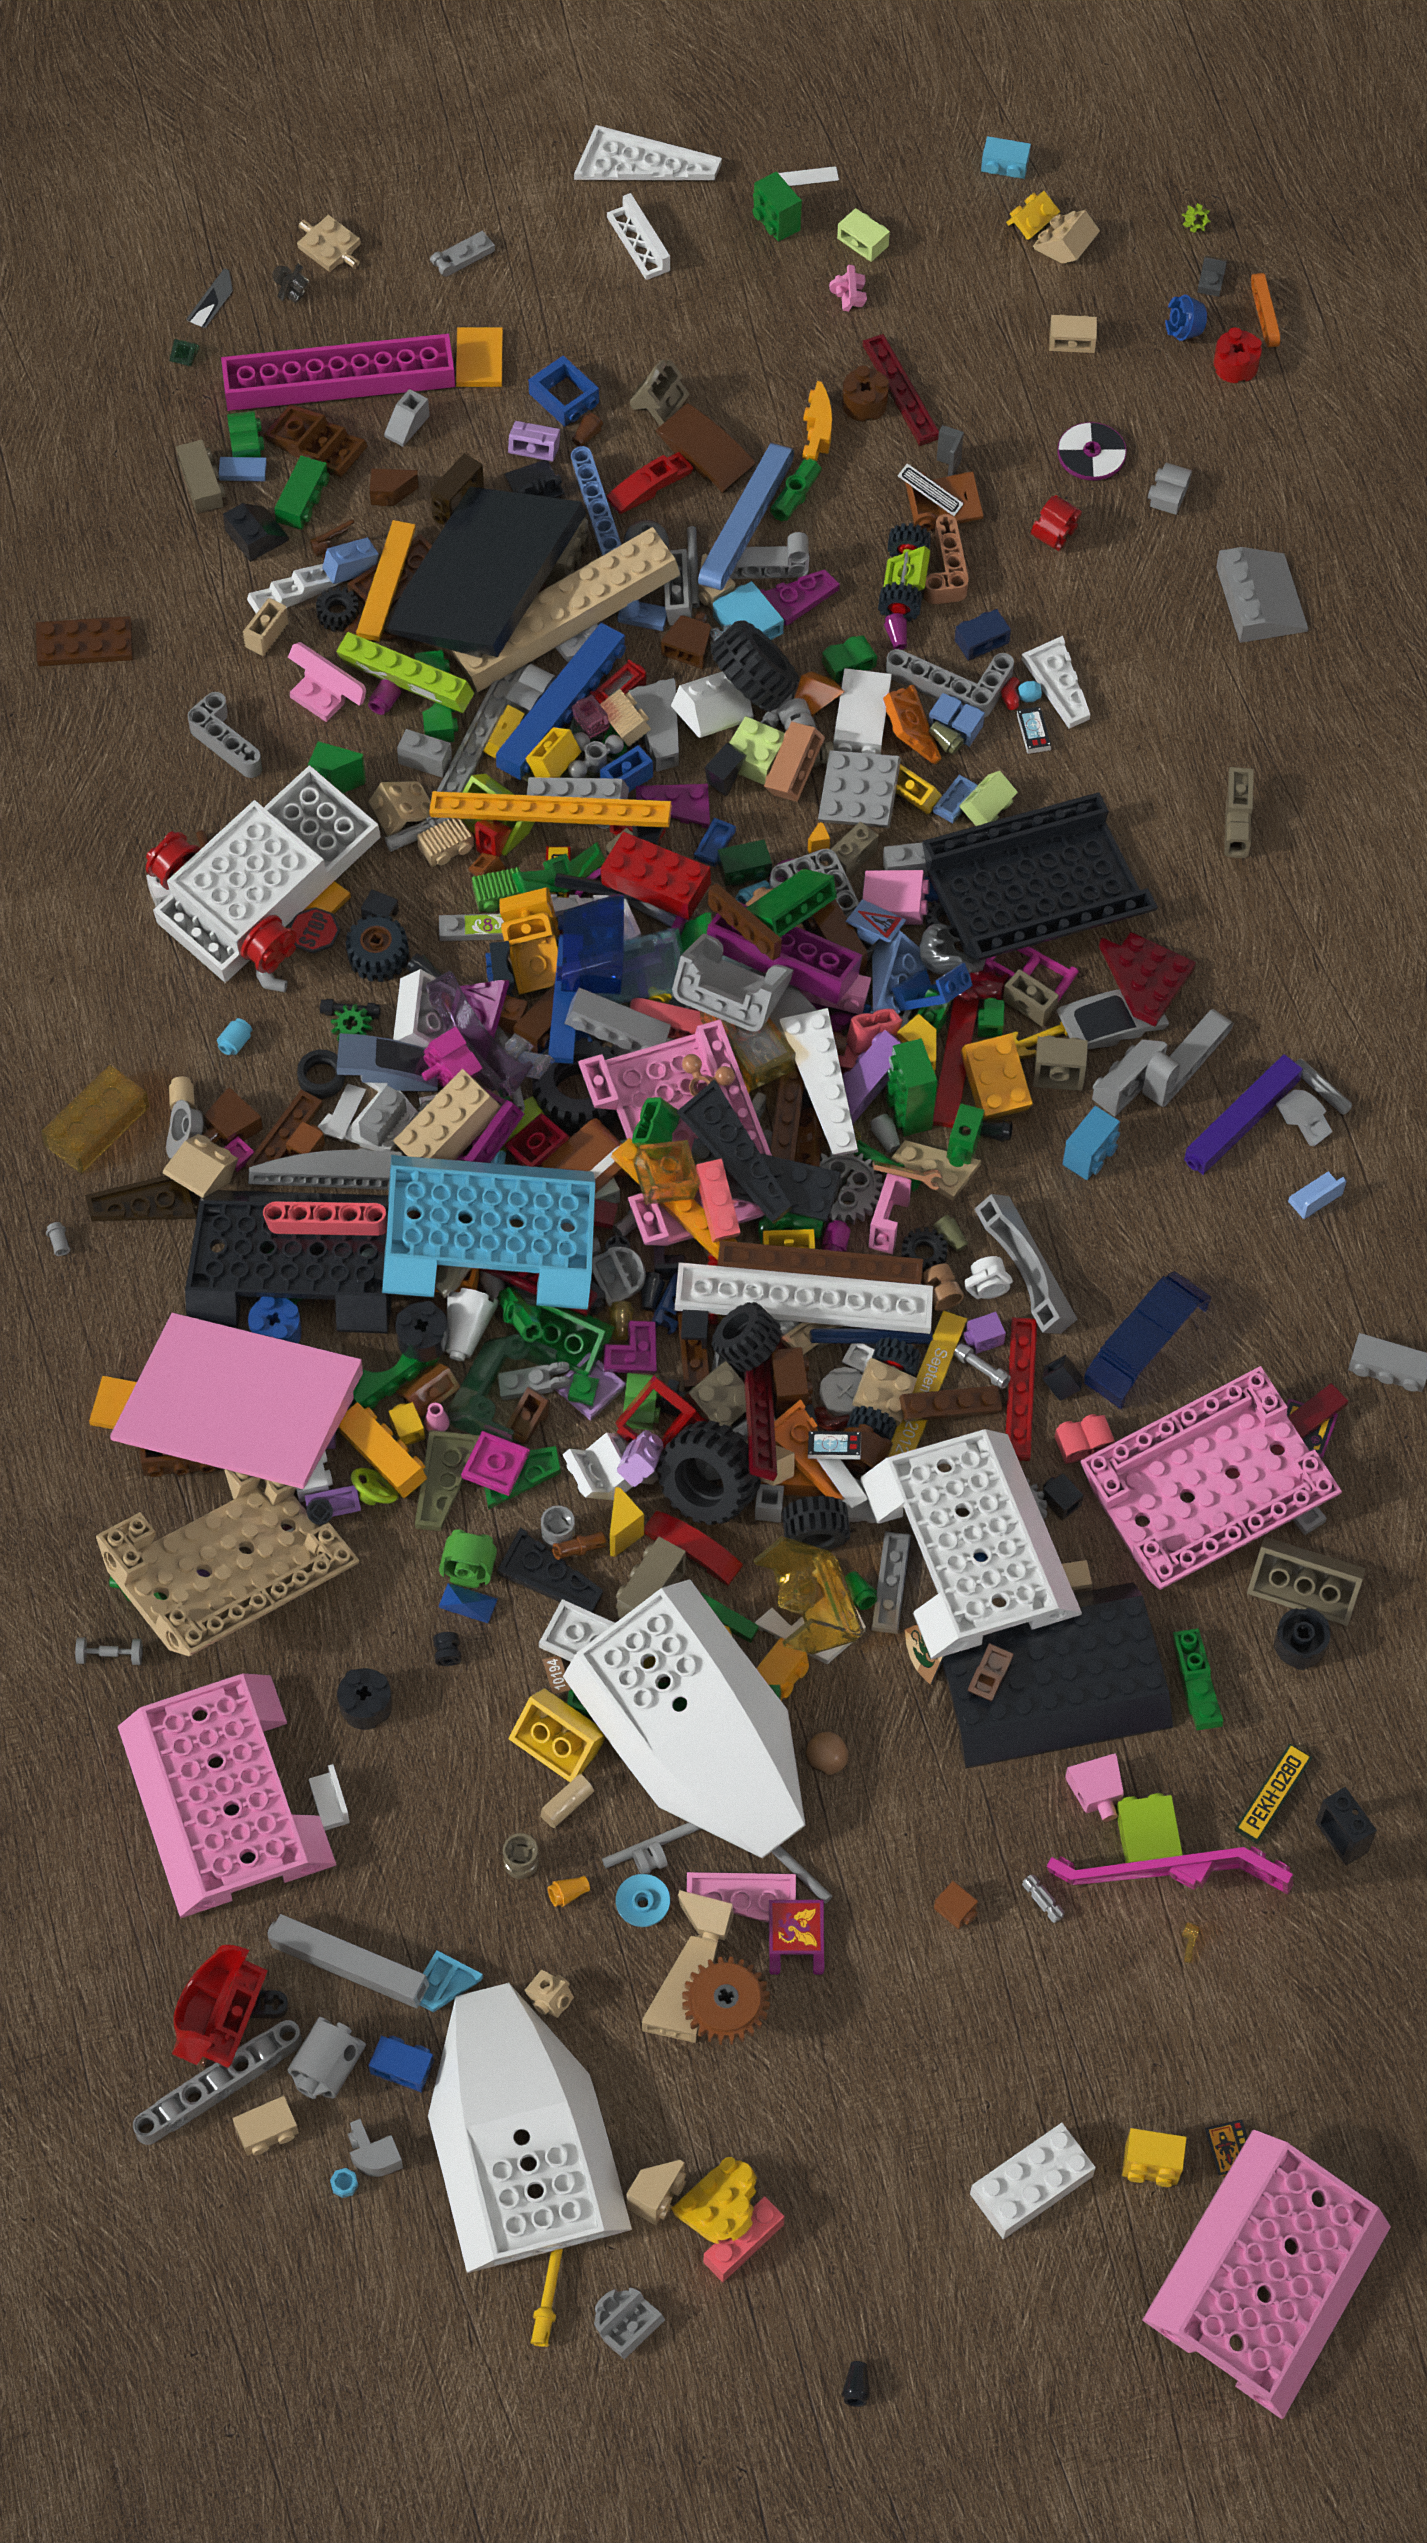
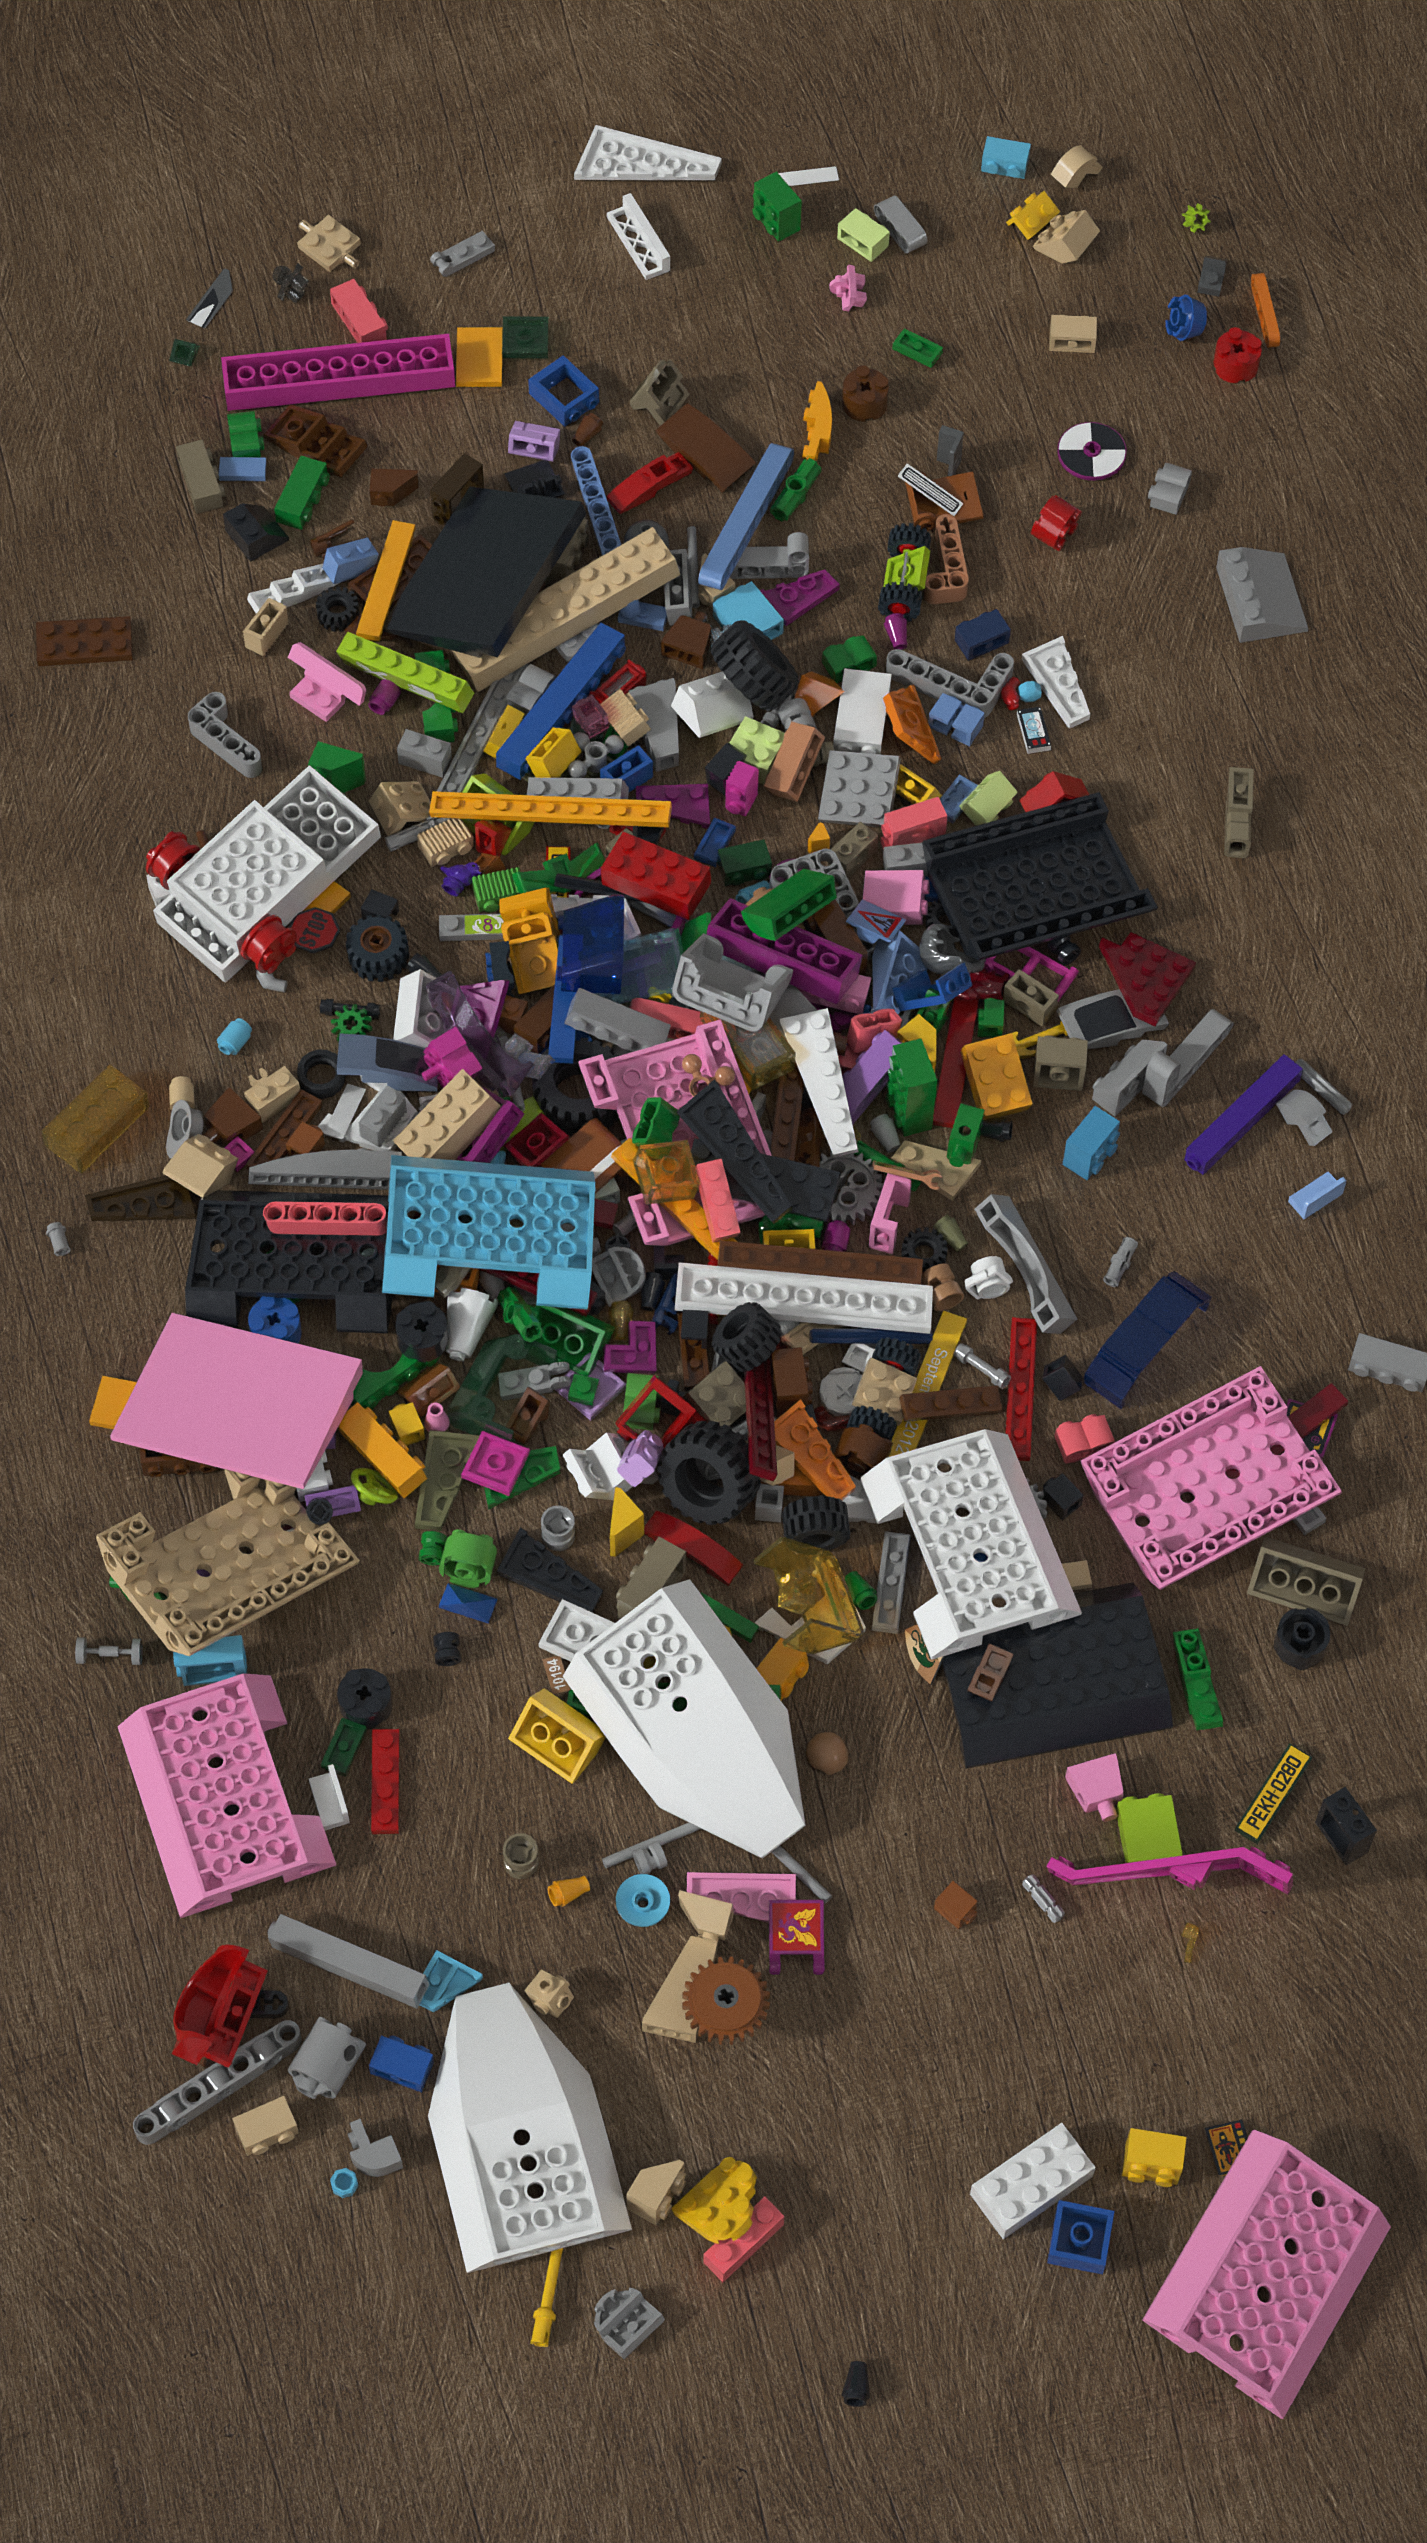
(213, 1663): none -> medium azure window
(271, 1092): none -> tan brick
(344, 1746): none -> dark green plate
(358, 313): none -> coral brick
(385, 1781): none -> red plate
(407, 417): light grey slope -> none
(432, 1549): none -> green wheel
(459, 877): none -> dark purple animal
(525, 337): none -> clear green plate
(566, 1801): tan brick -> none
(579, 1545): dark orange pin -> none
(741, 788): none -> dark pink brick
(744, 921): reddish brown plate -> none
(834, 1445): tile -> none
(843, 1481): white sticker -> none
(901, 224): none -> light grey beam
(901, 390): dark red tile -> none
(914, 823): none -> coral window
(917, 348): none -> green plate
(946, 737): olive cone -> none
(985, 1333): medium lavender brick -> none
(1053, 790): none -> red brick
(1065, 949): none -> black wheel
(1074, 167): none -> tan brick
(1080, 2237): none -> blue brick
(1120, 1261): none -> light grey pin

